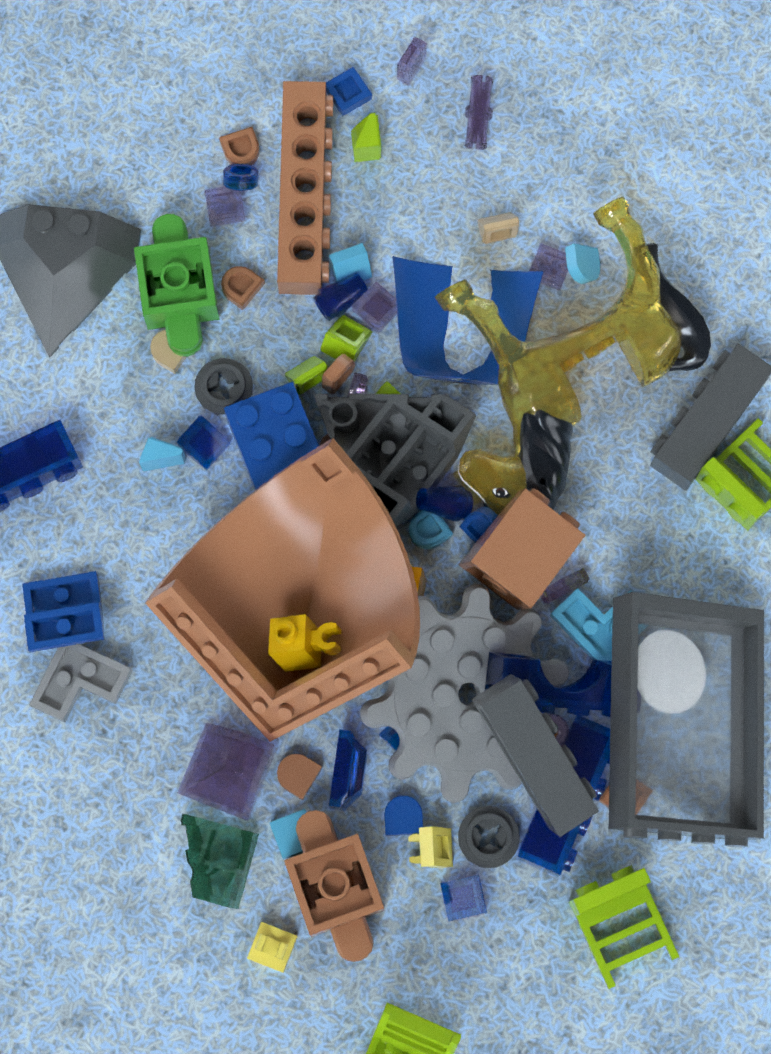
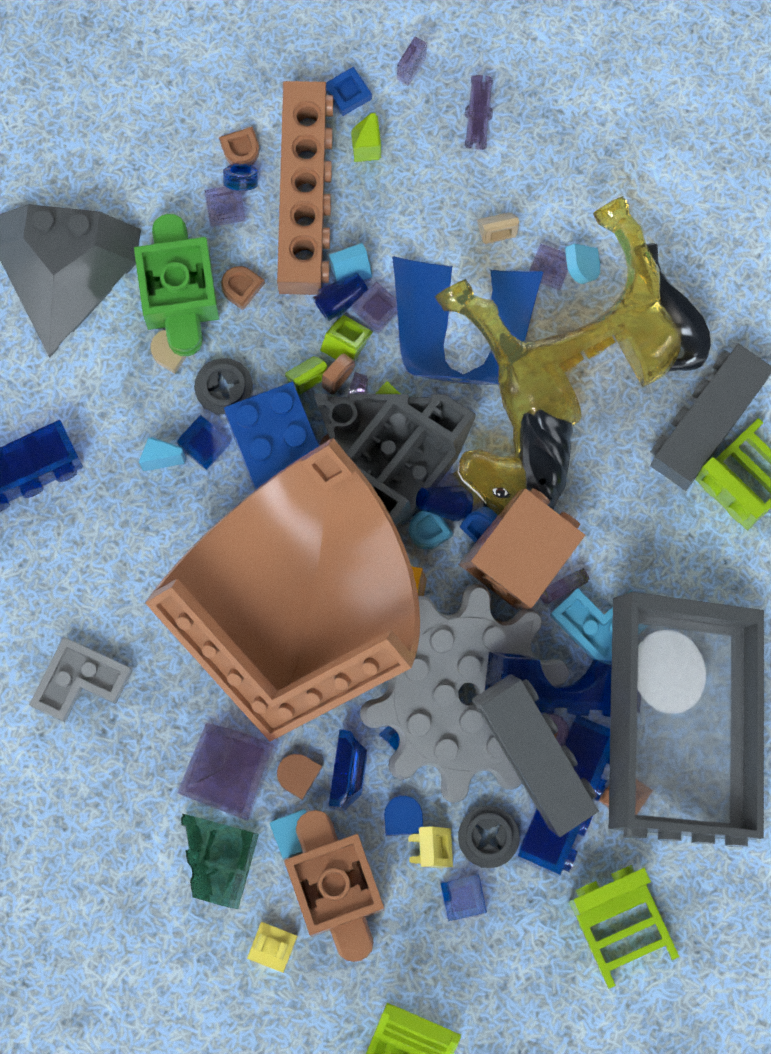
(63, 611): blue slope -> none
(298, 642): yellow brick -> none

